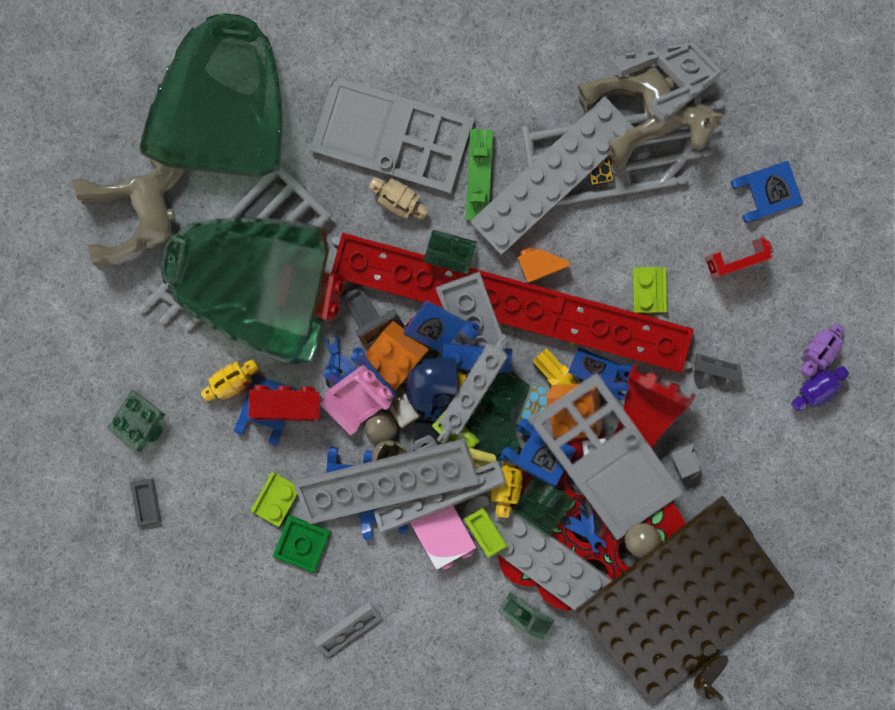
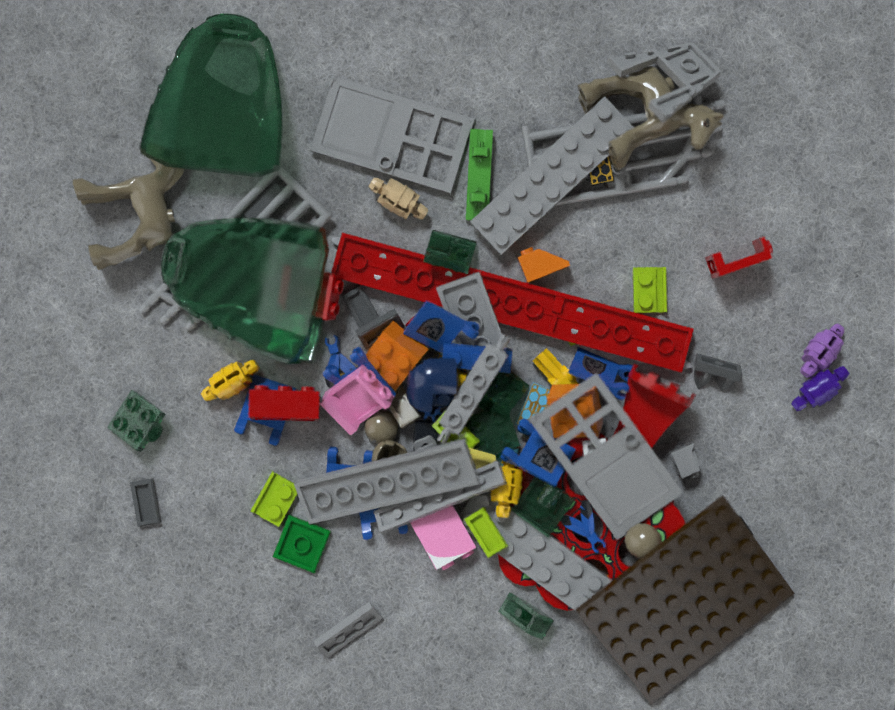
(708, 675): dark brown piece -> none
(771, 189): blue flag -> none

